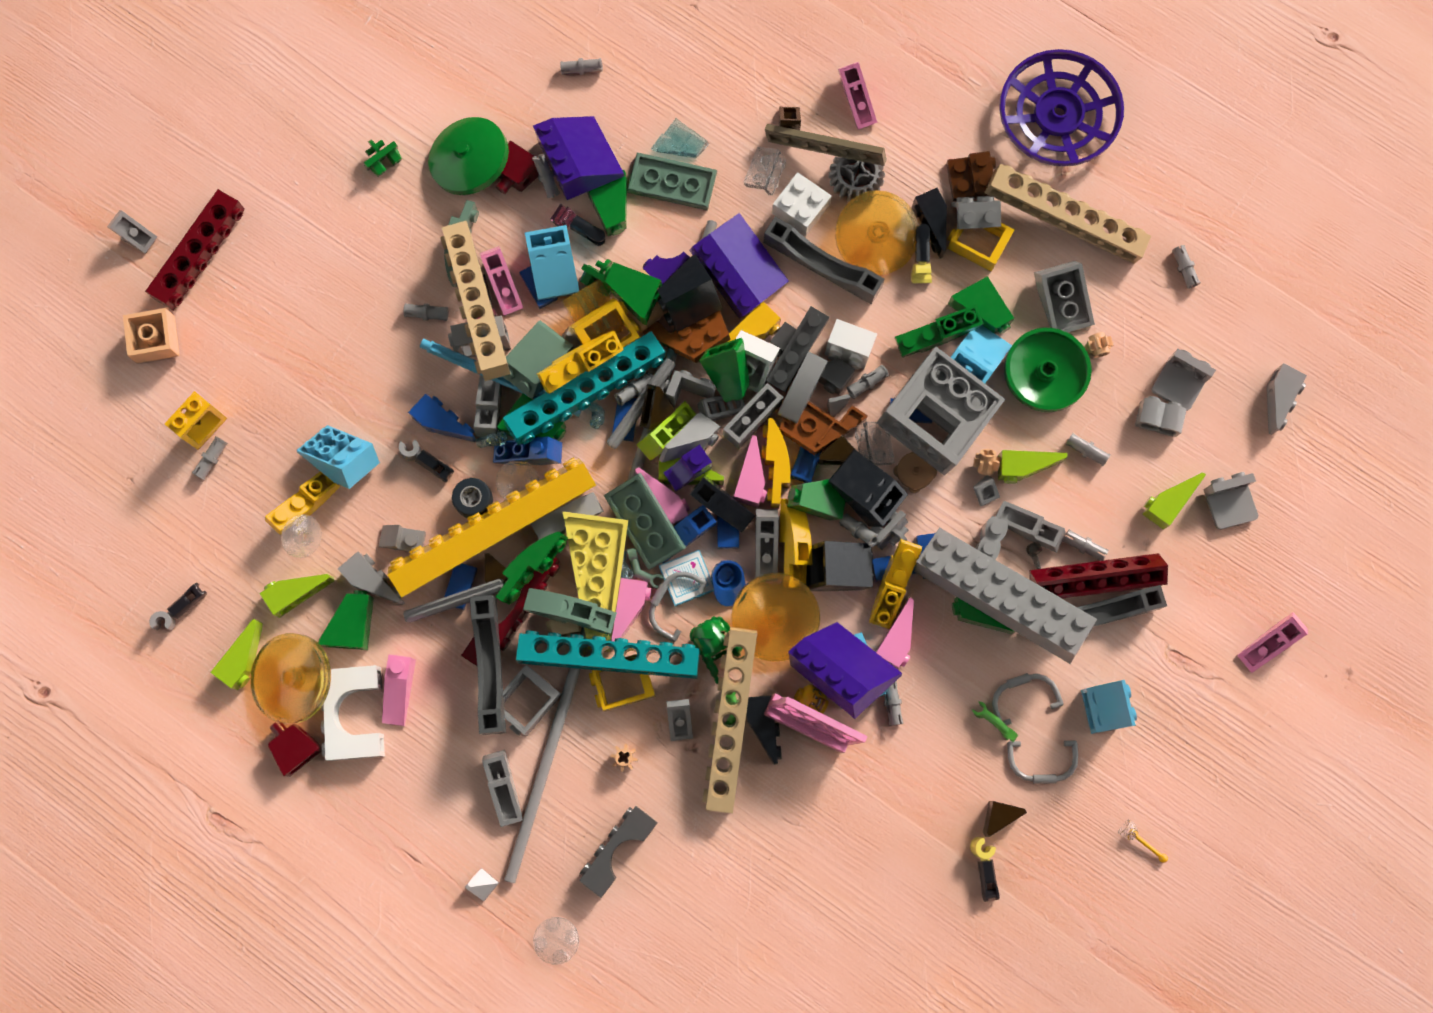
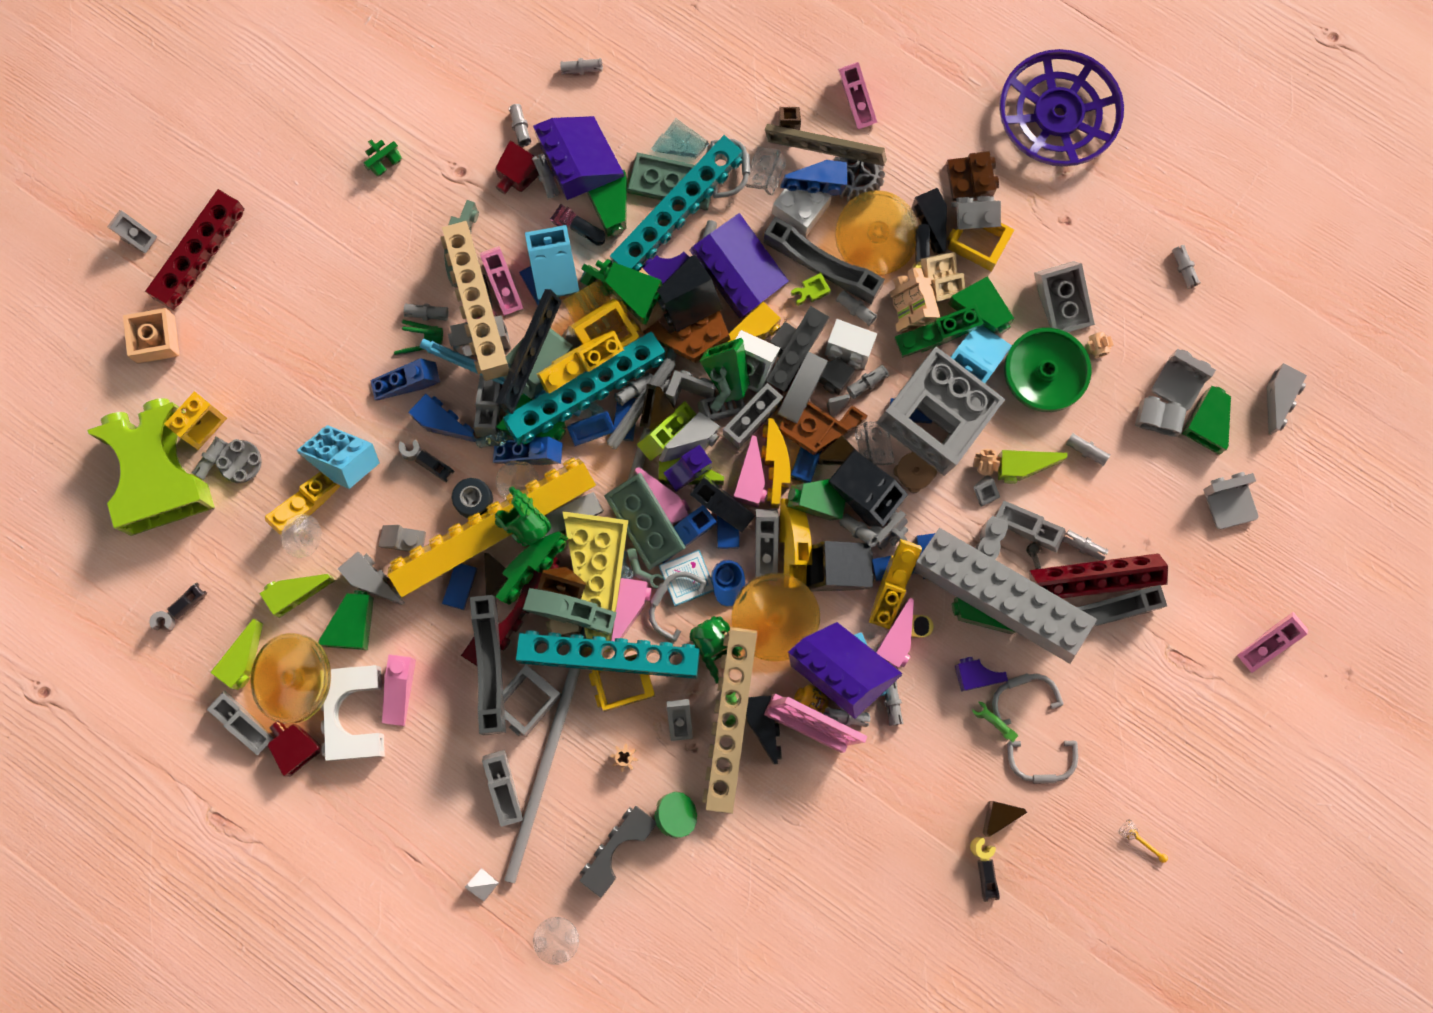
(152, 481): none -> lime brick
(239, 461): none -> light grey dish
(240, 722): none -> light grey slope
(406, 379): none -> blue slope
(431, 333): none -> green plant
(452, 601): light grey axle -> none
(468, 156): green dish -> none
(519, 125): none -> light grey pin
(523, 520): none -> green helmet
(528, 351): none -> black tile
(562, 581): none -> reddish brown slope
(591, 428): none -> blue tile
(676, 815): none -> tile
(724, 150): none -> teal brick
(725, 389): none -> sand green arm
(745, 171): none -> light grey piece
(813, 288): none -> lime plate
(822, 177): none -> blue slope
(844, 718): none -> light grey pin
(856, 307): none -> light grey pin
(914, 301): none -> light nougat hips
(921, 626): none -> tile
(943, 275): none -> tan slope
(974, 675): none -> dark purple arch
(1057, 215): tan brick -> none
(1109, 706): medium azure slope -> none
(1167, 505): lime slope -> none
(1211, 420): none -> green slope

